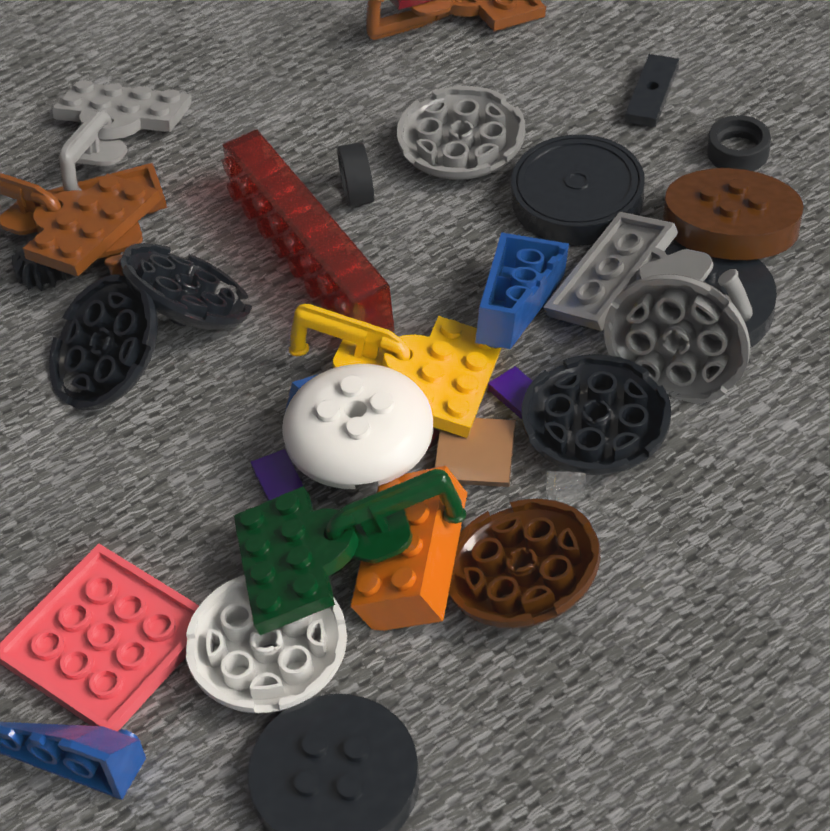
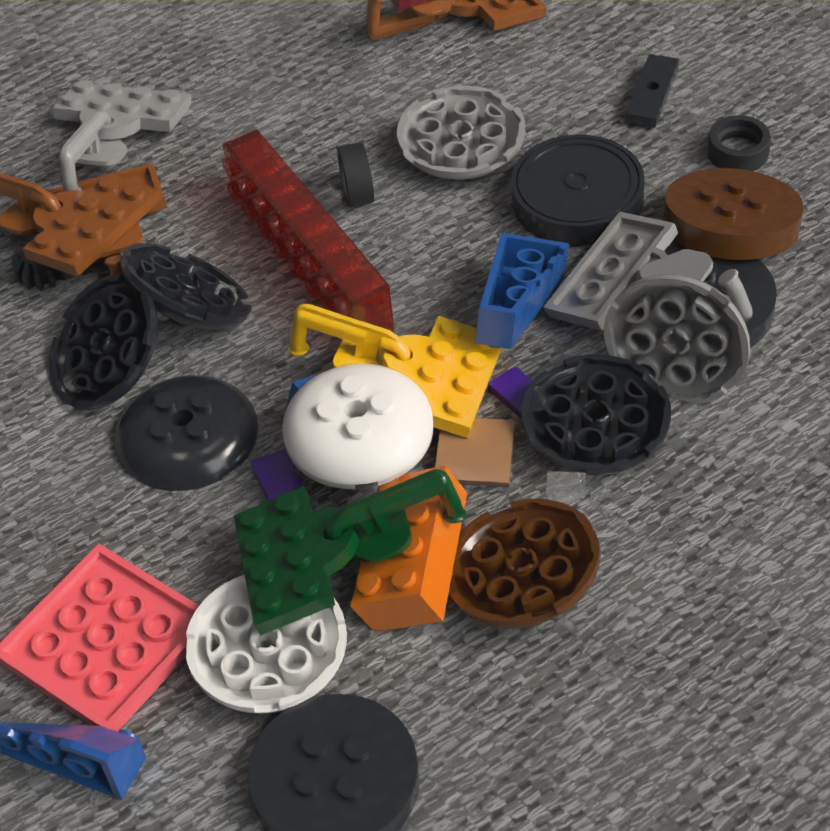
(181, 457): none -> black brick

